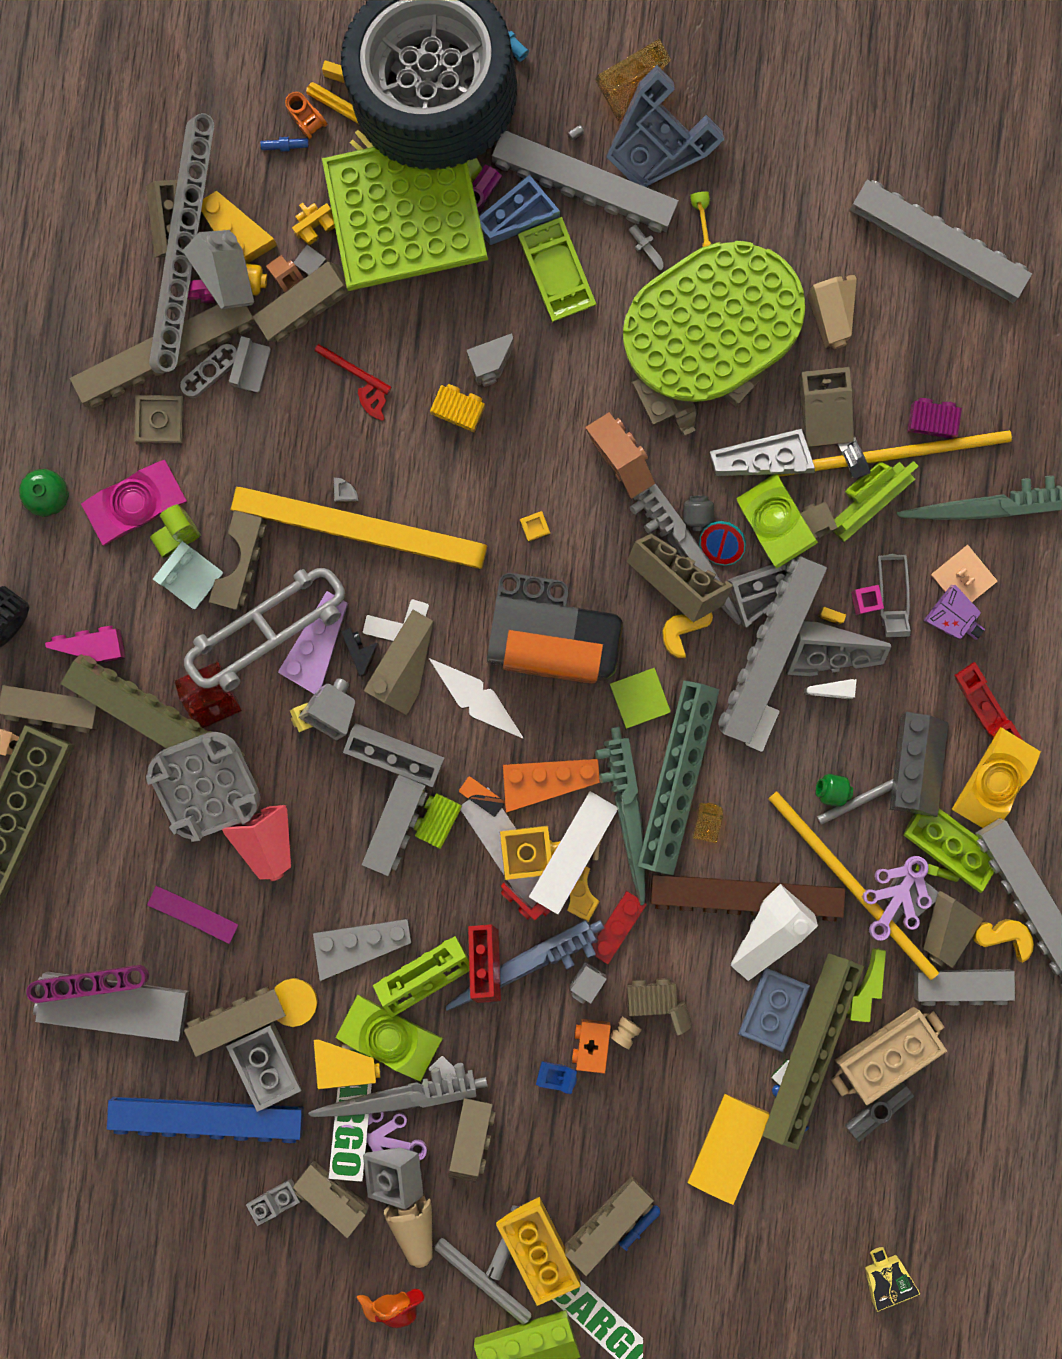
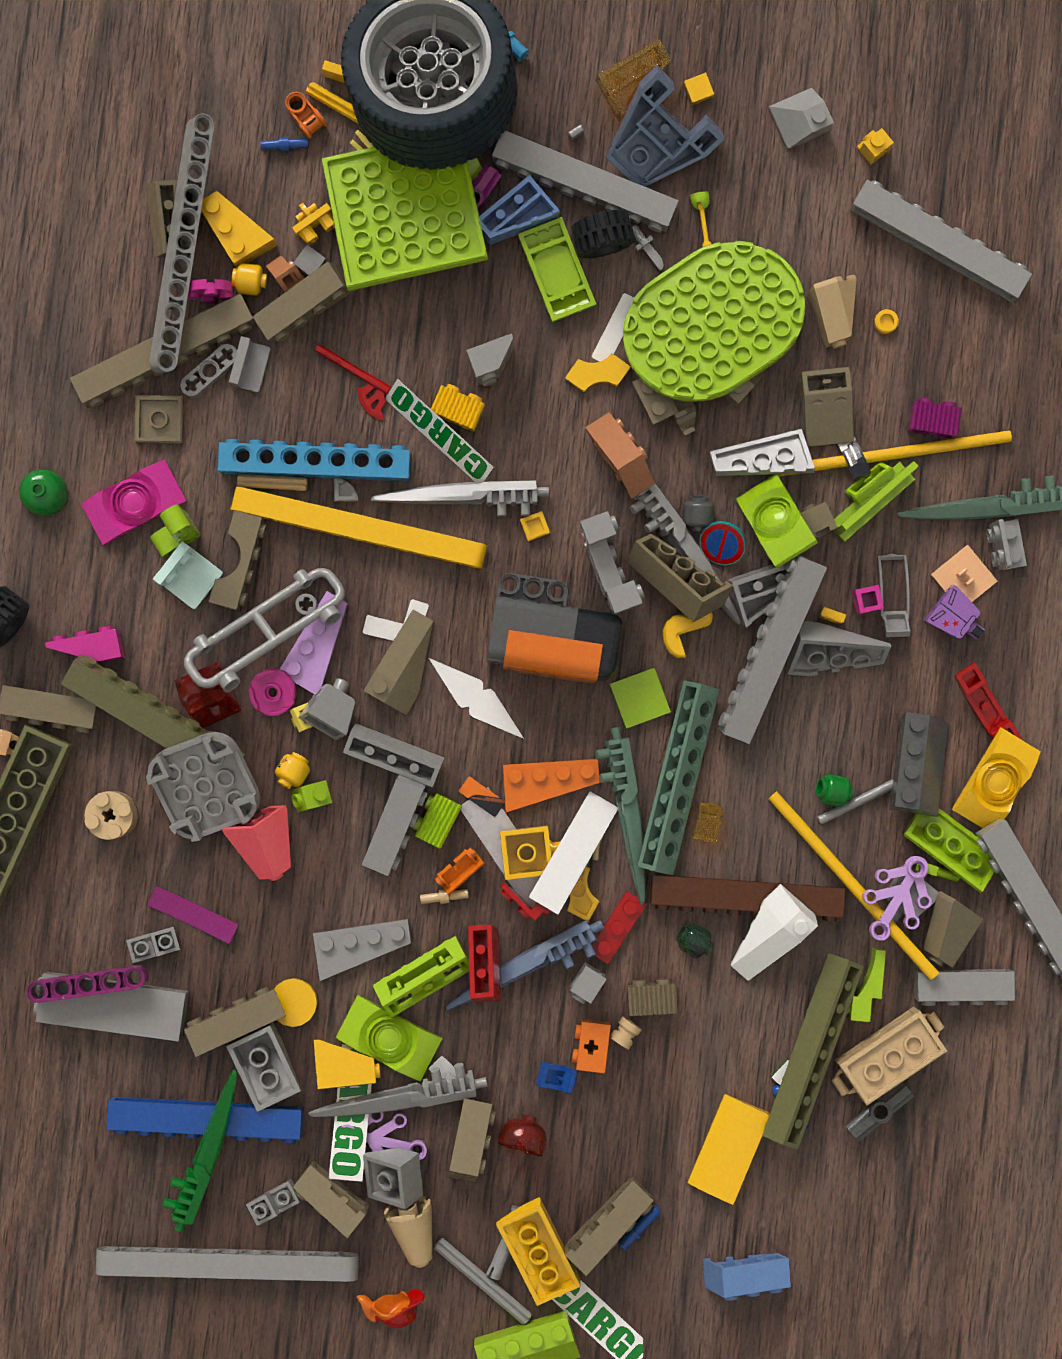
(98, 821): none -> tan brick
(152, 944): none -> light grey slope
(196, 1181): none -> green piece
(221, 267): light grey slope -> none
(227, 1263): none -> light grey beam
(263, 699): none -> dark pink plate
(272, 482): none -> tan axle
(292, 770): none -> yellow head
(301, 598): none -> light grey bush
(311, 796): none -> lime bracket
(361, 657): black slope -> none
(398, 471): none -> dark azure brick
(438, 432): none -> sticker
(443, 897): none -> tan bar
(466, 864): none -> orange hinge
(475, 493): none -> light grey piece
(523, 1135): none -> clear red cylinder
(598, 534): none -> light grey wedge
(602, 233): none -> black tyre
(608, 371): none -> yellow tile
(614, 331): none -> white sticker
(680, 1018): dark tan slope -> none
(694, 940): none -> clear green head
(698, 89): none -> yellow tile
(747, 1275): none -> medium blue wedge
(764, 728): white sticker -> none
(773, 1009): sand blue tile -> none
(801, 118): none -> light grey slope
(840, 689): white slope -> none
(875, 145): none -> yellow brick
(886, 321): none -> yellow tile
(888, 1280): torso -> none
(1003, 932): yellow animal -> none
(1006, 544): none -> light grey bracket

